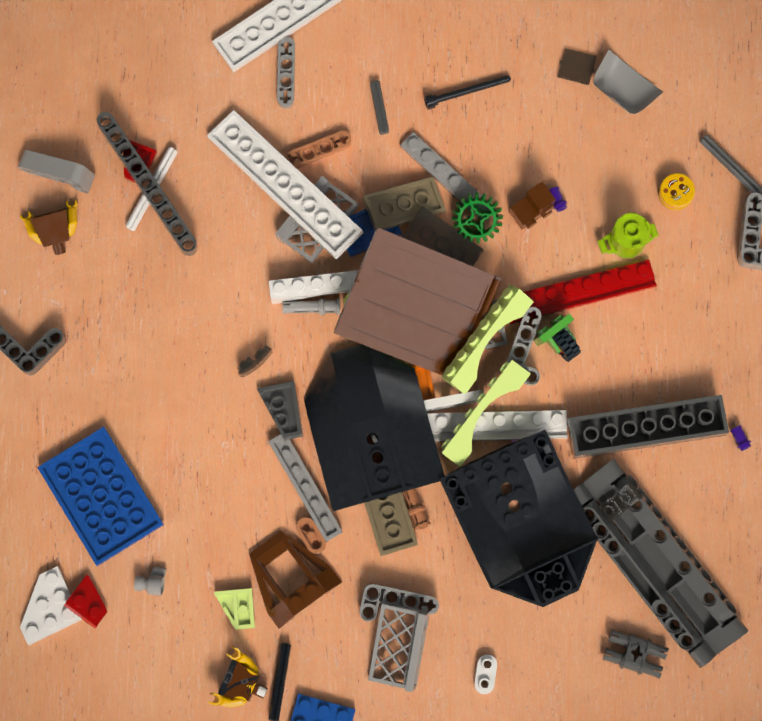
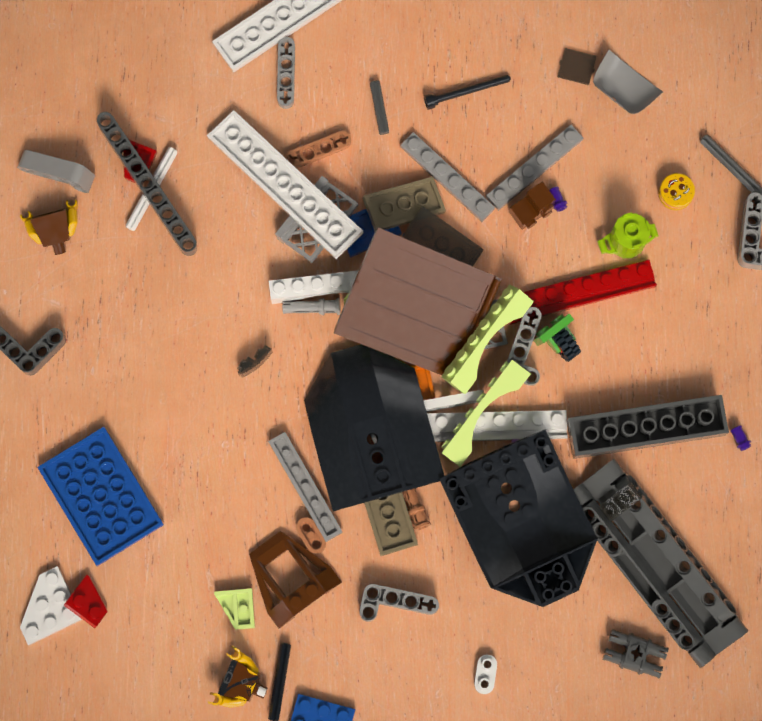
(153, 584): light grey piece -> none
(284, 408): dark grey wing -> none
(415, 651): light grey fence -> none
(484, 213): green gear -> none
(534, 167): none -> light grey plate

